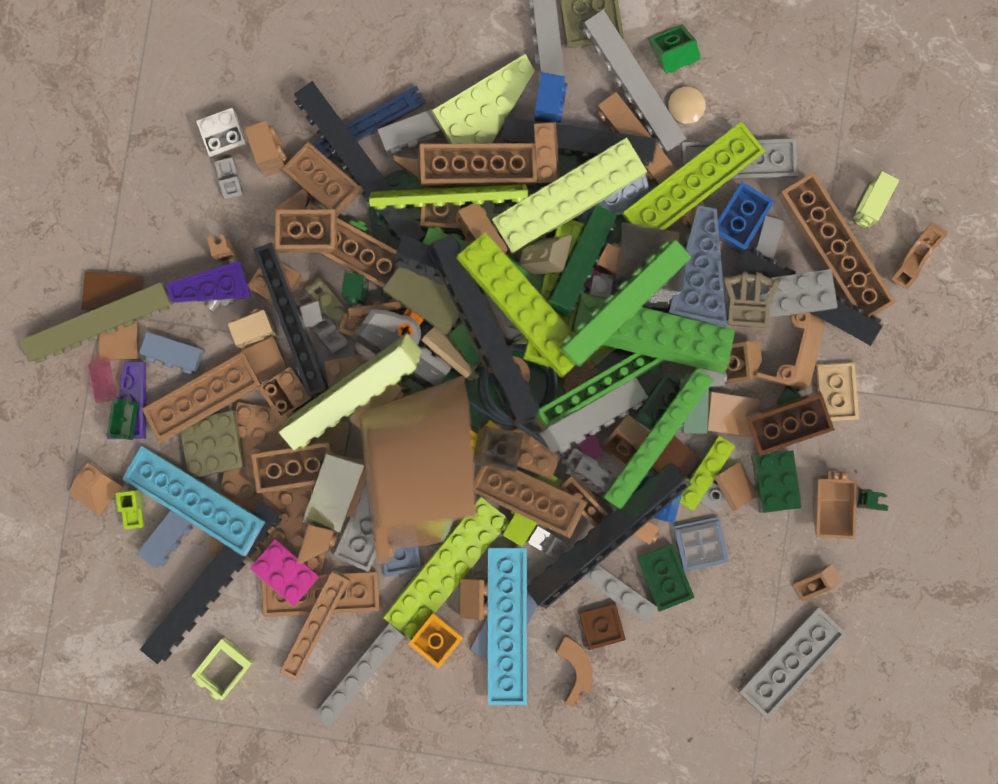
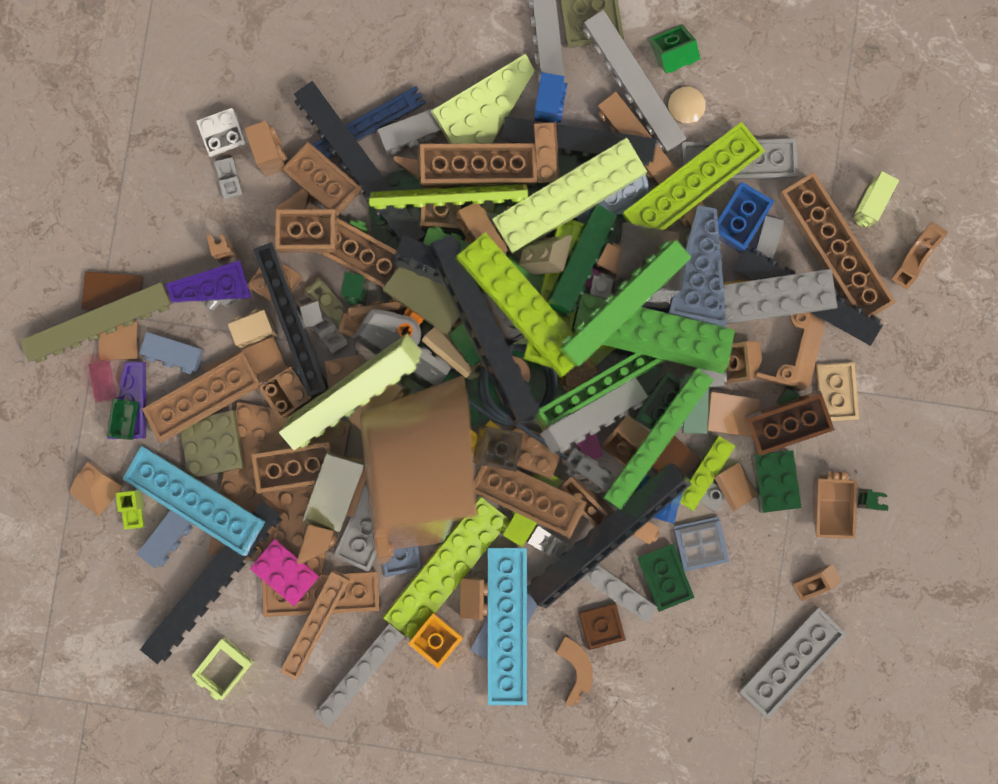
(747, 312): dark tan plate -> none

